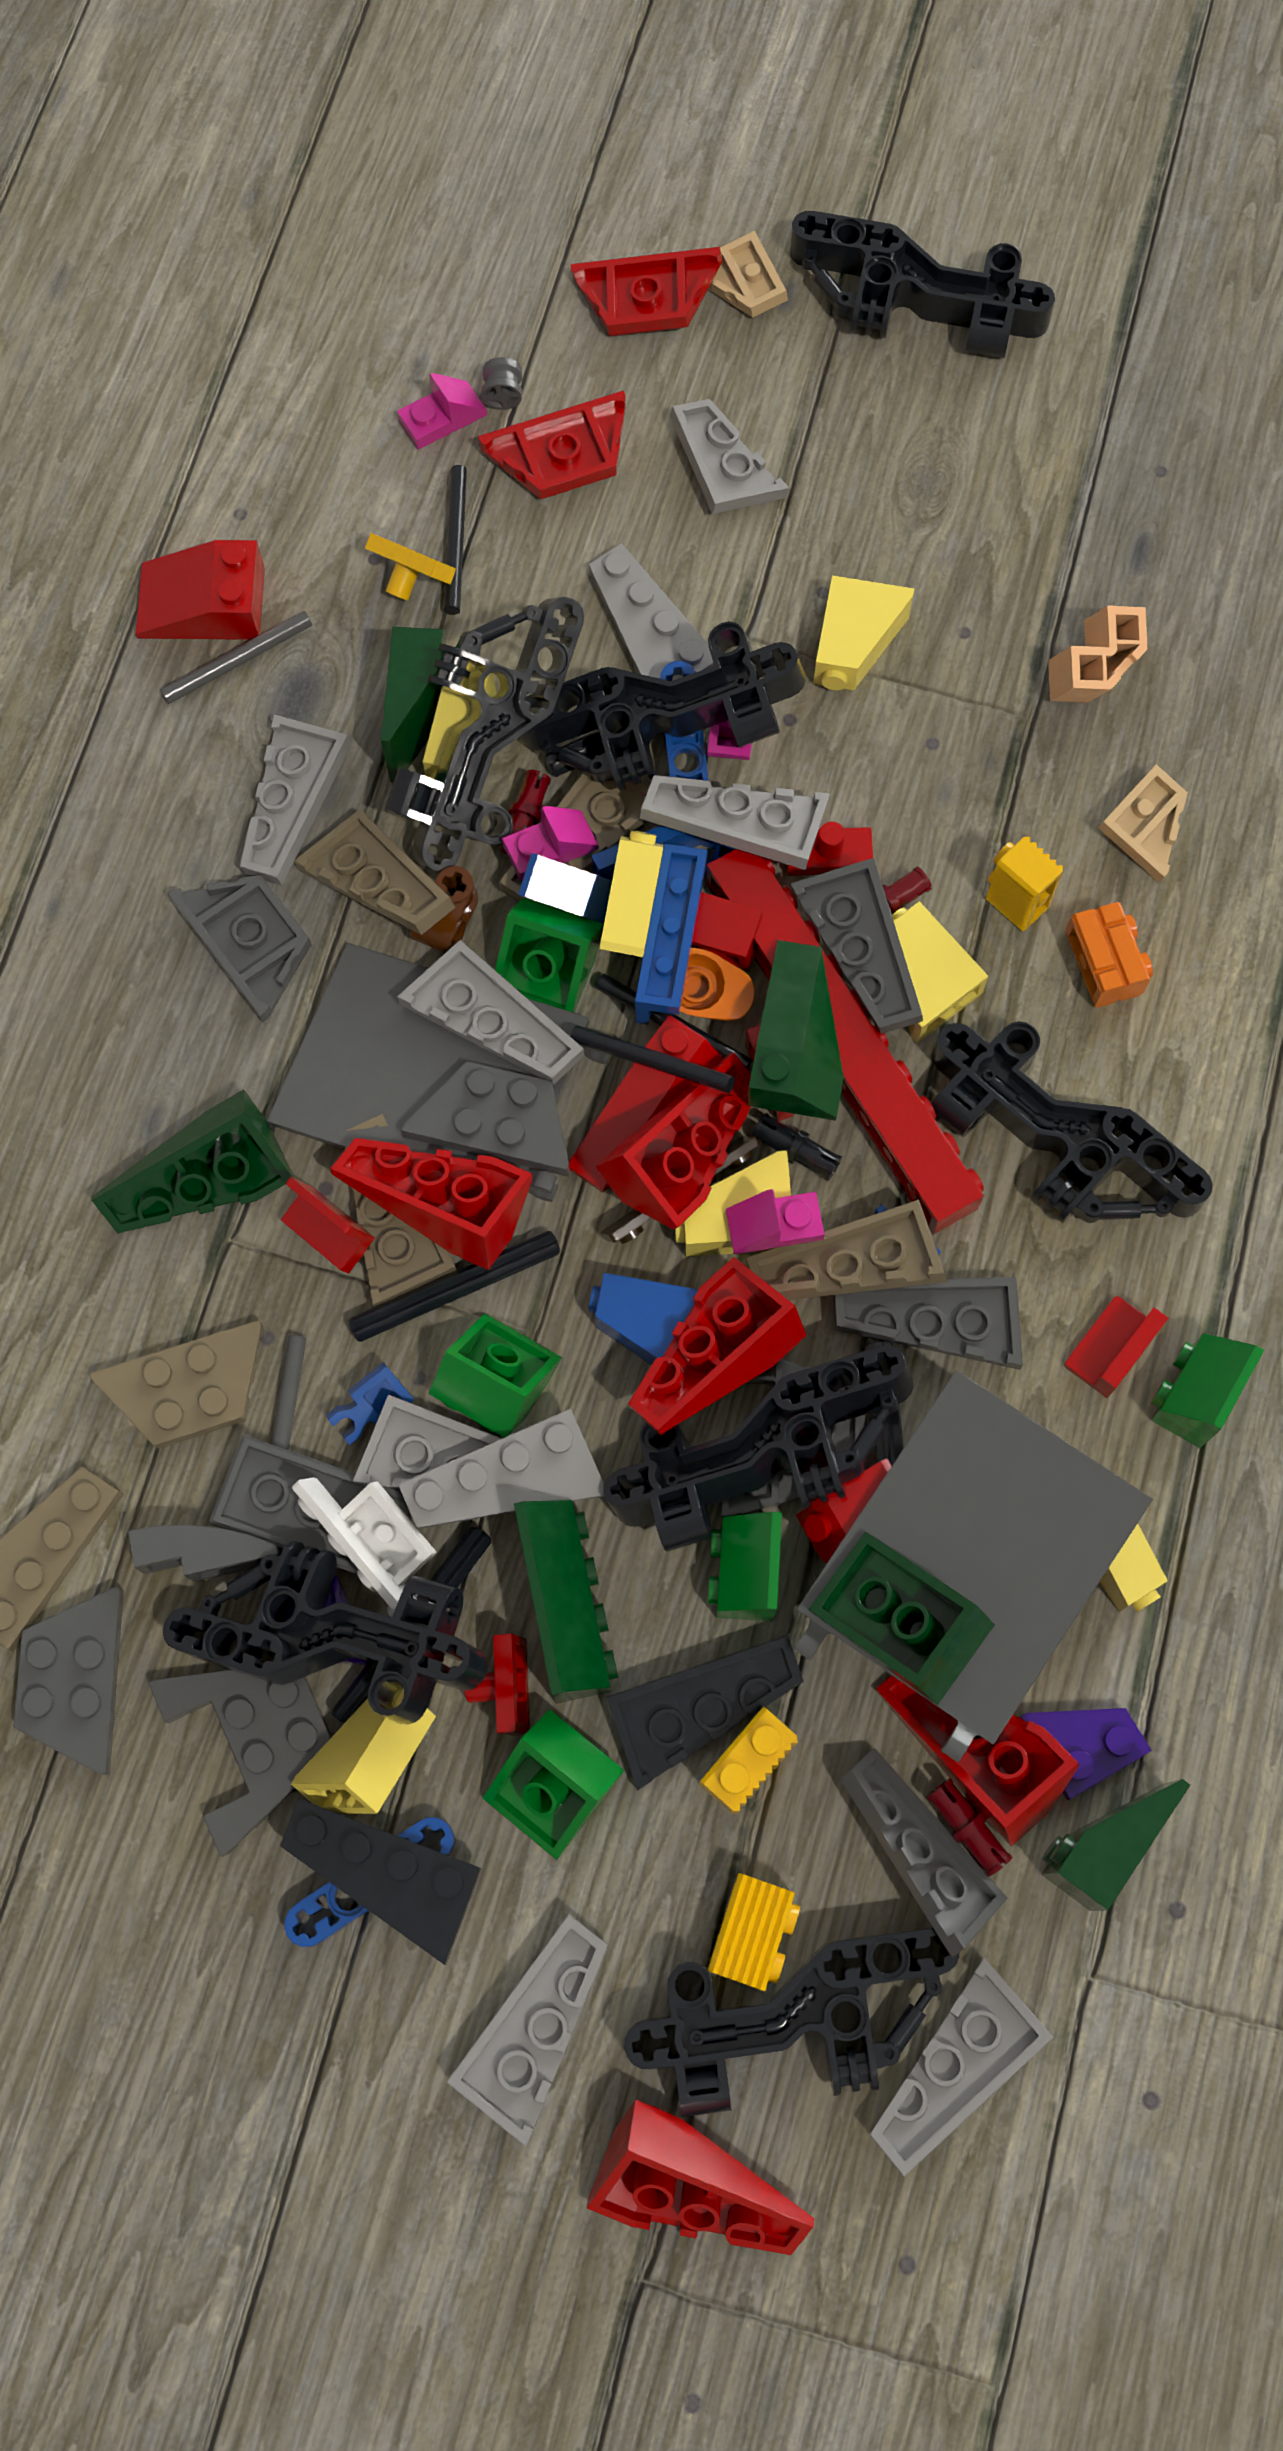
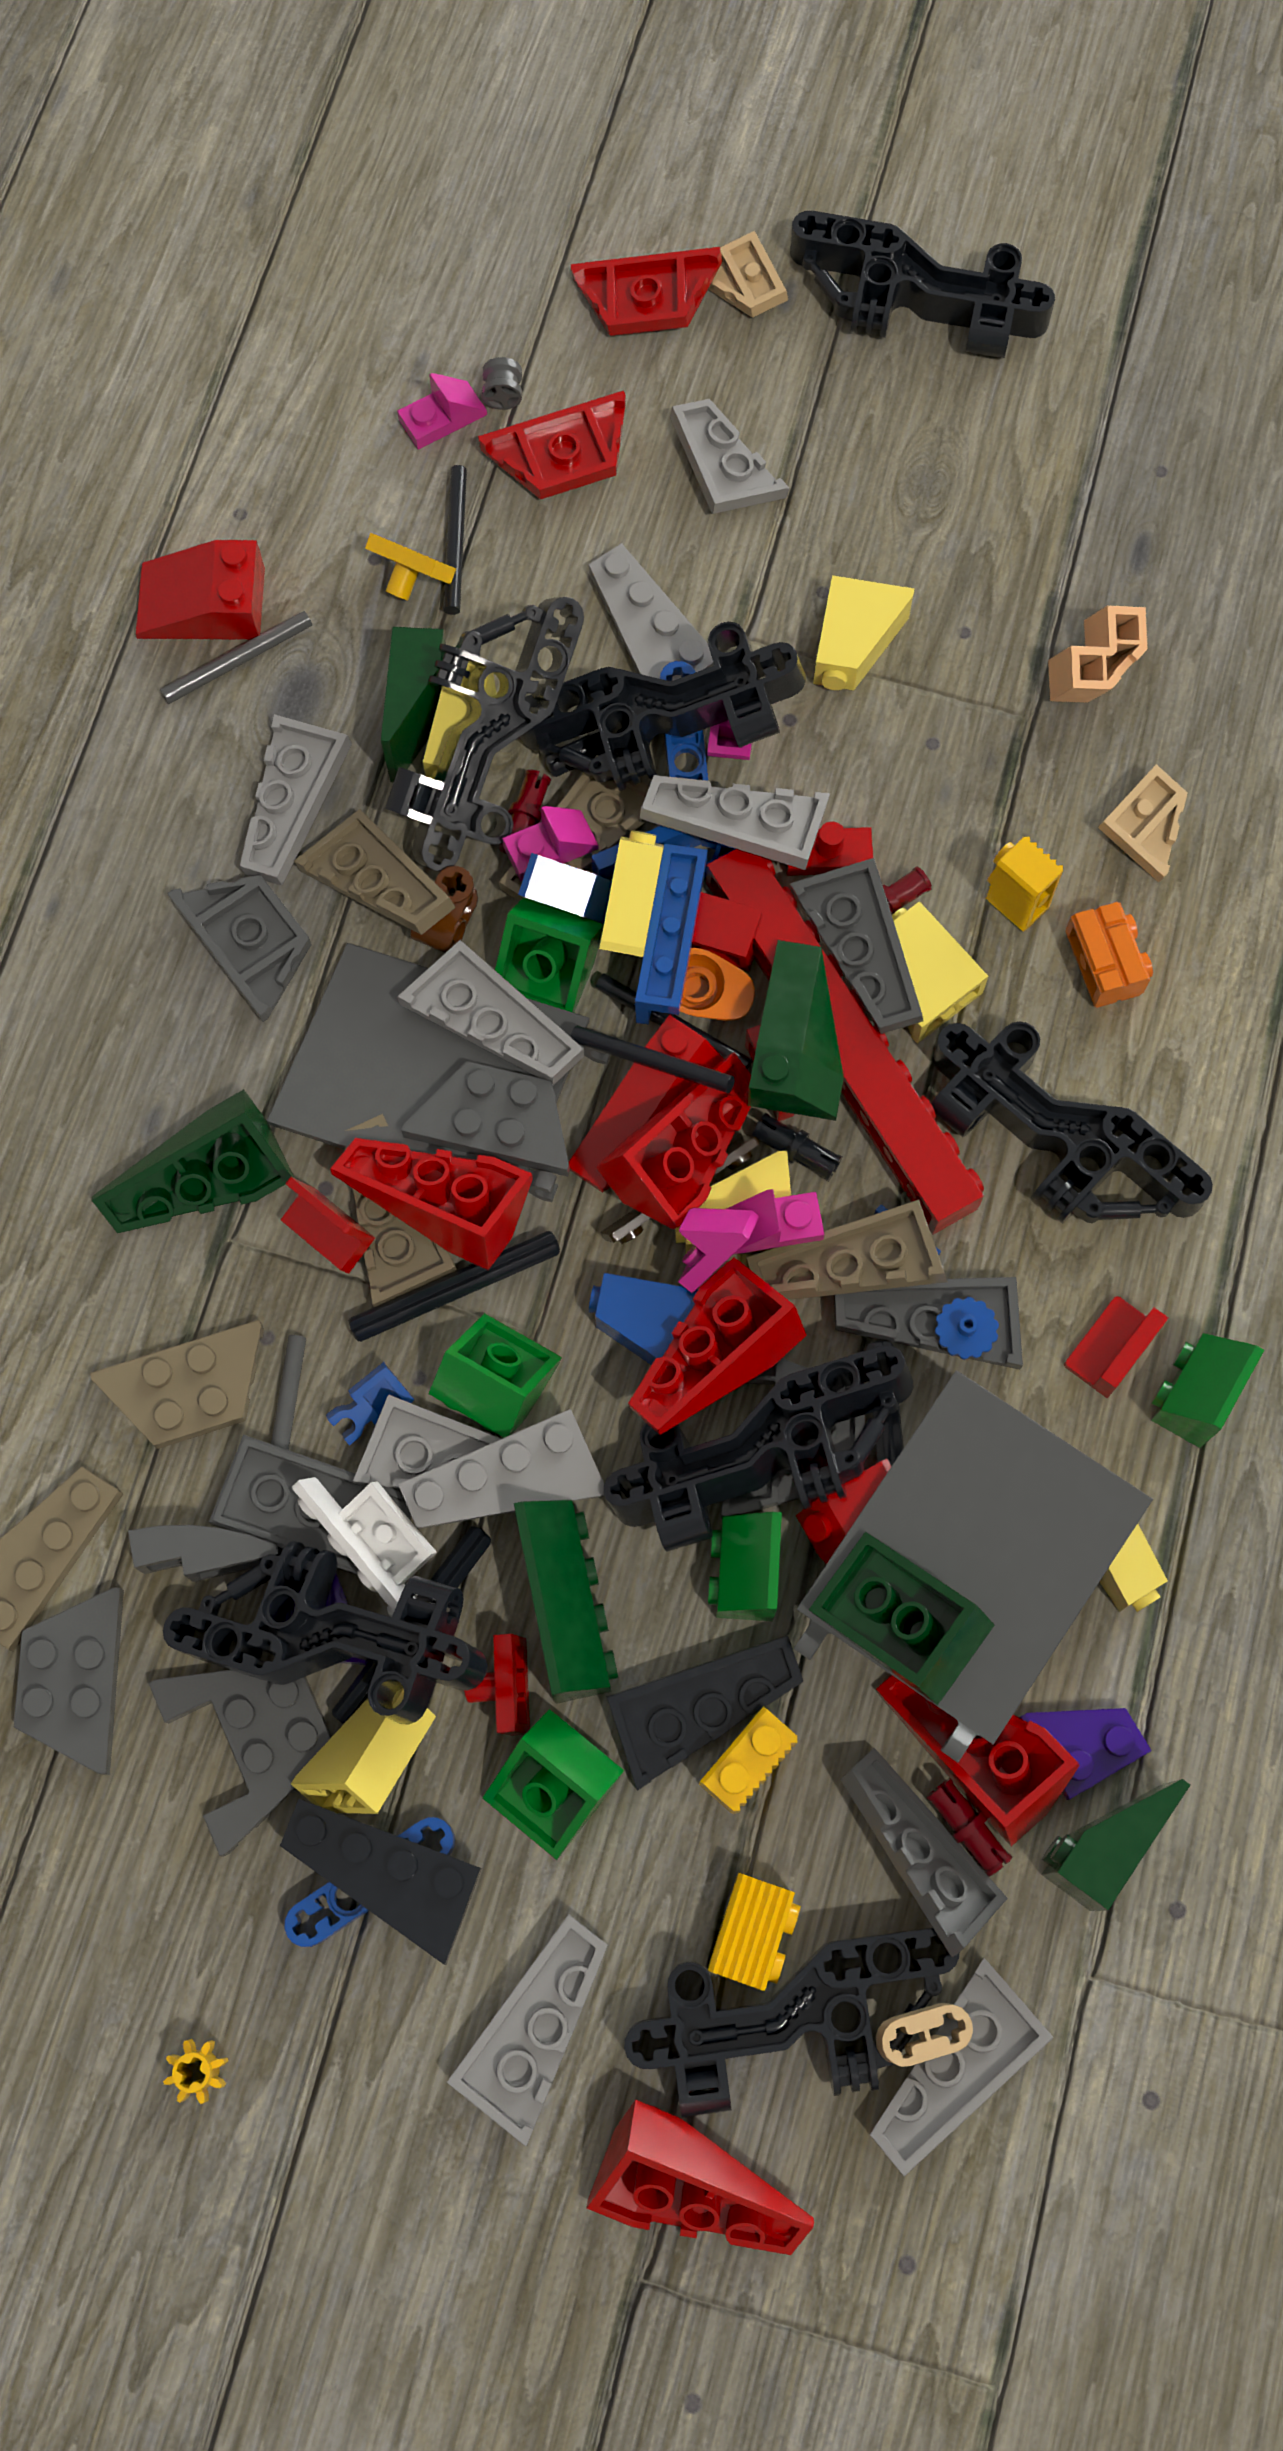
(181, 2074): none -> yellow gear
(715, 1238): none -> dark pink slope
(927, 2046): none -> tan beam
(966, 1328): none -> blue piece

